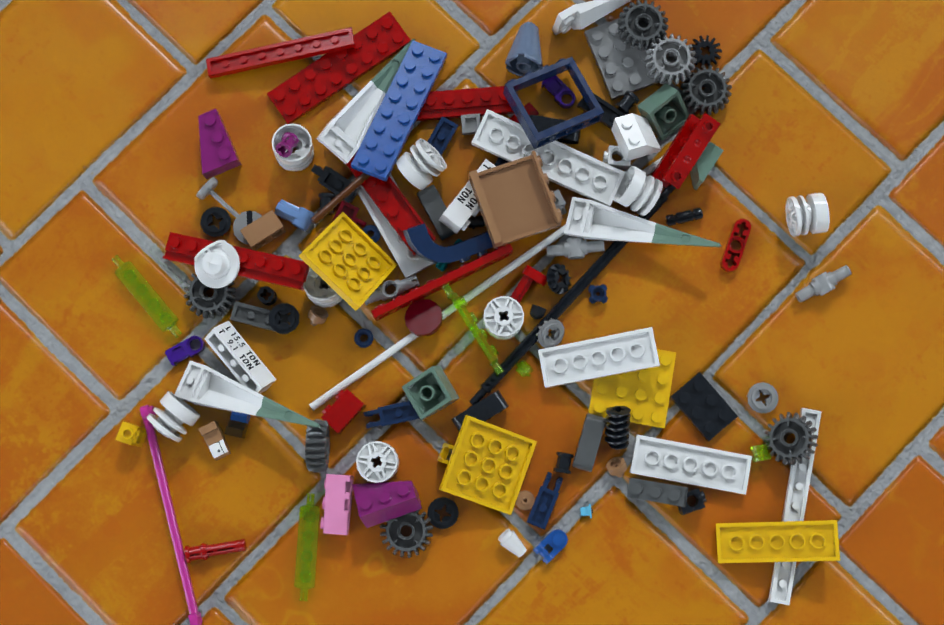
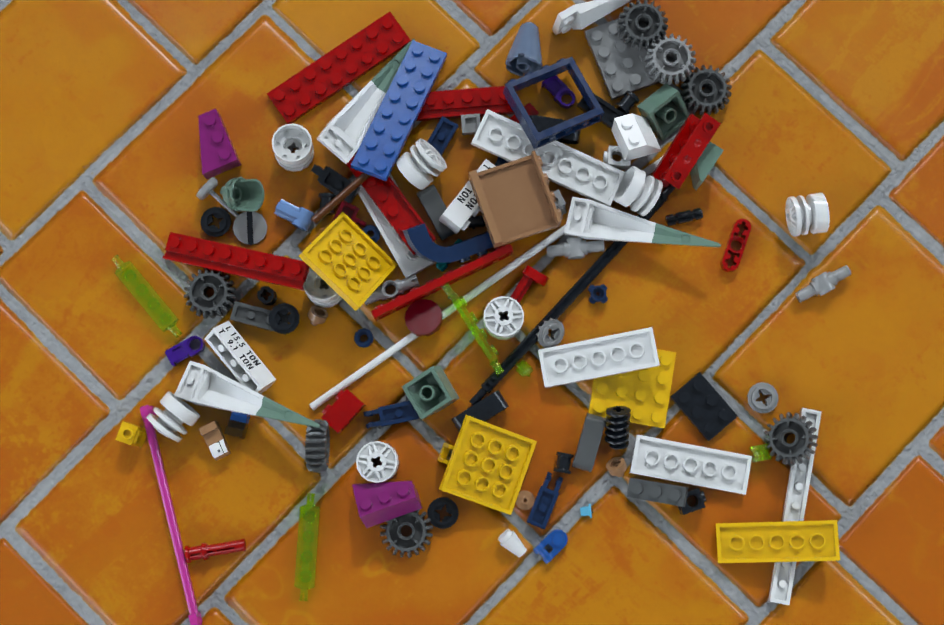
(217, 264): white hat -> none
(243, 194): none -> sand green helmet
(263, 230): medium nougat hinge -> none
(280, 52): red plate -> none
(287, 145): magenta bush -> none
(337, 504): bright pink wedge -> none
(537, 312): black hinge -> none
(553, 276): black gear -> none
(706, 59): black gear -> none

